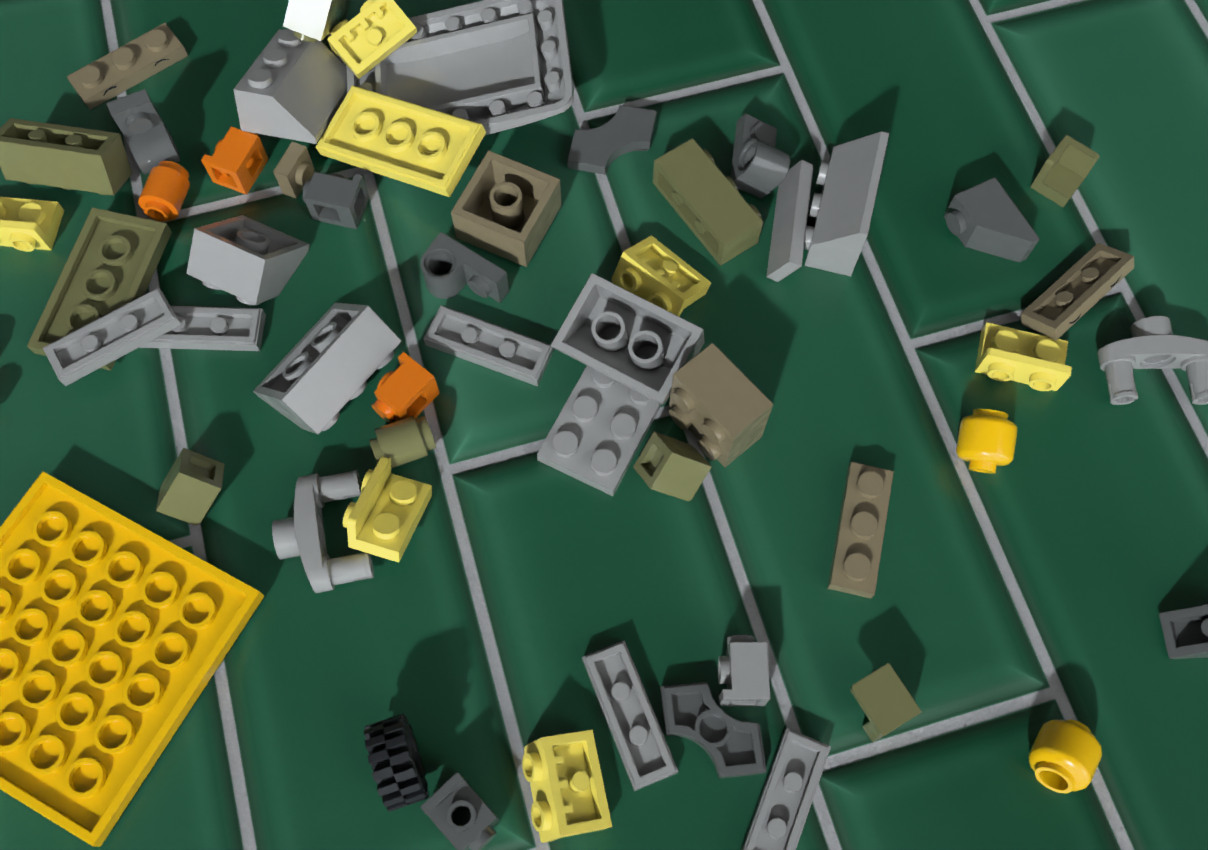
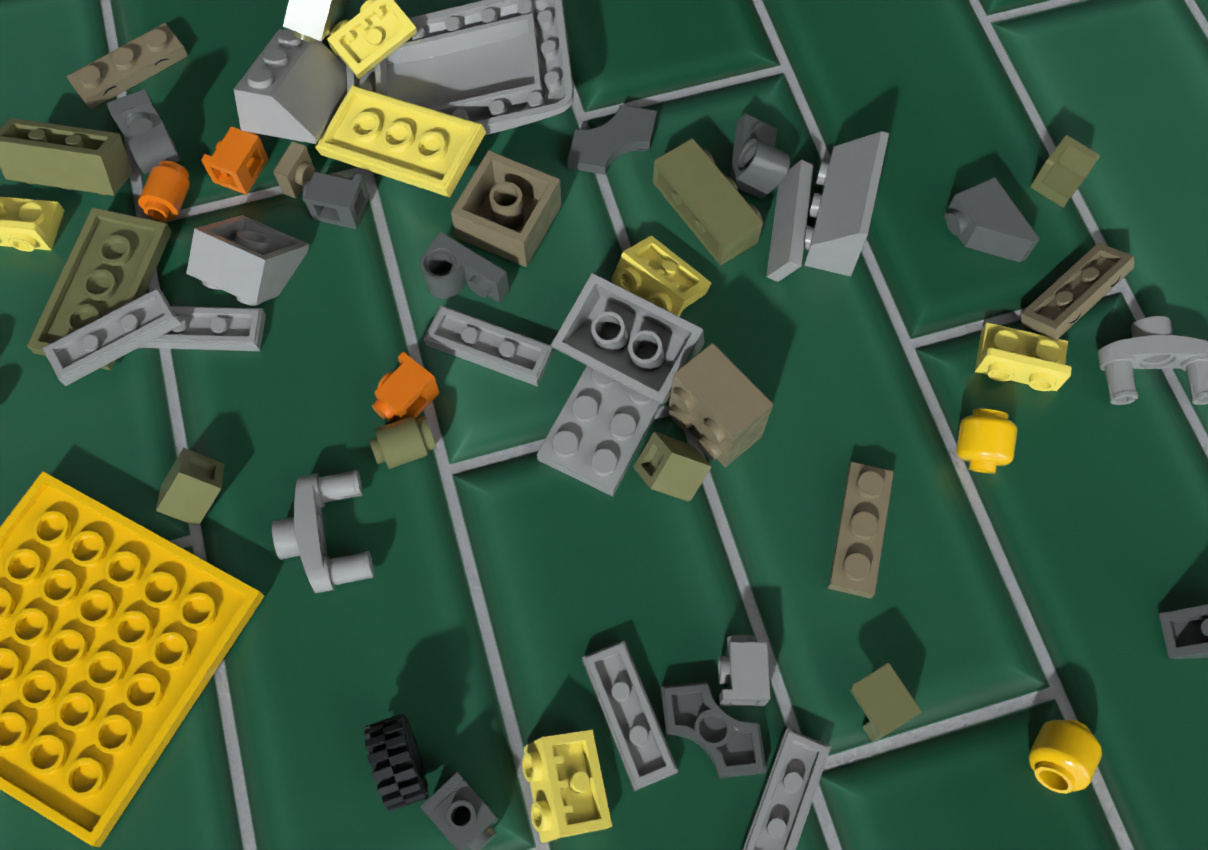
(329, 366): light grey slope -> none
(385, 512): light yellow bracket -> none

